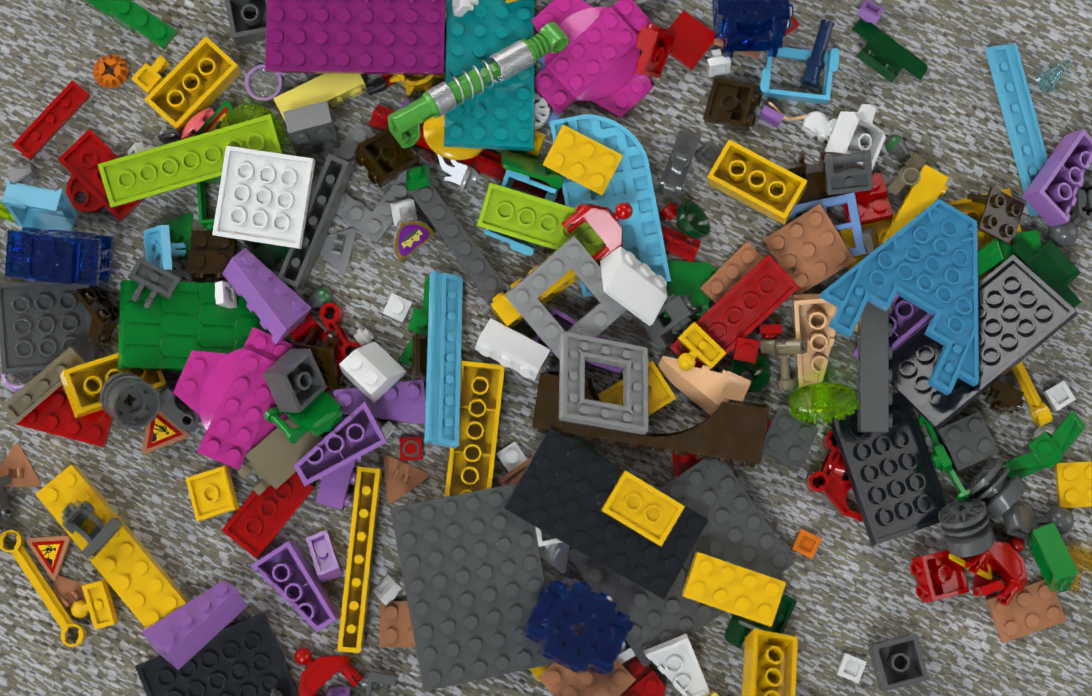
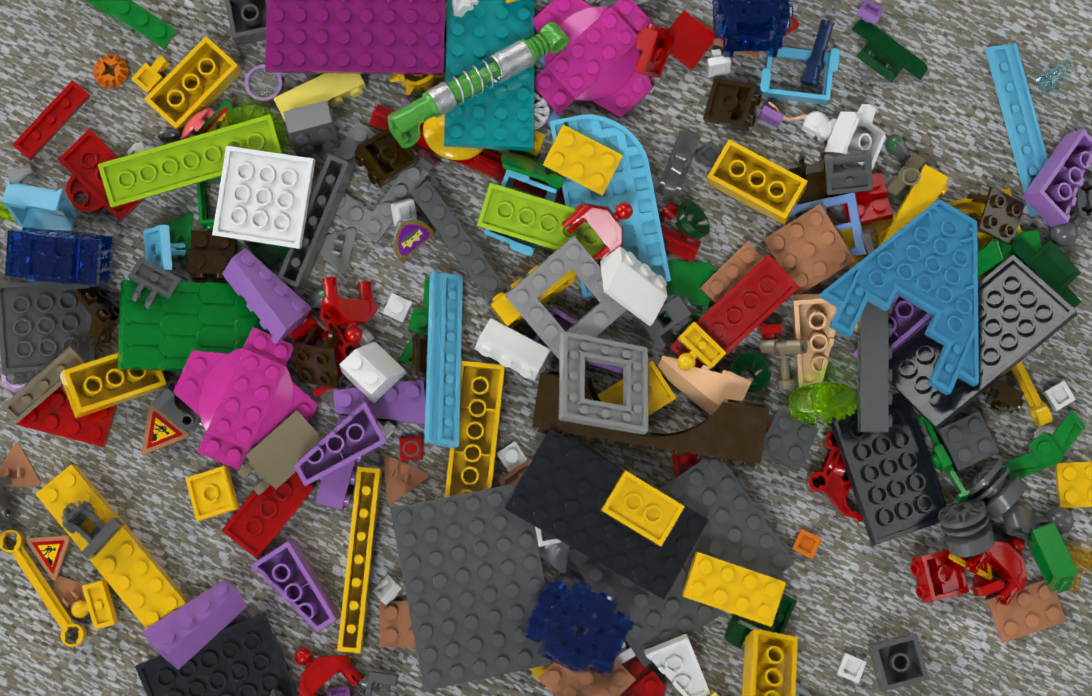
(139, 405): dark grey wheel -> none
(225, 295): white plate -> none
(295, 380): dark grey brick -> none
(317, 417): green piece -> none
(324, 557): medium lavender plate -> none
(349, 311): none -> red connector
(380, 85): black arm -> none
(418, 177): green plate -> none
(461, 174): piece -> none
(746, 349): red plate -> none

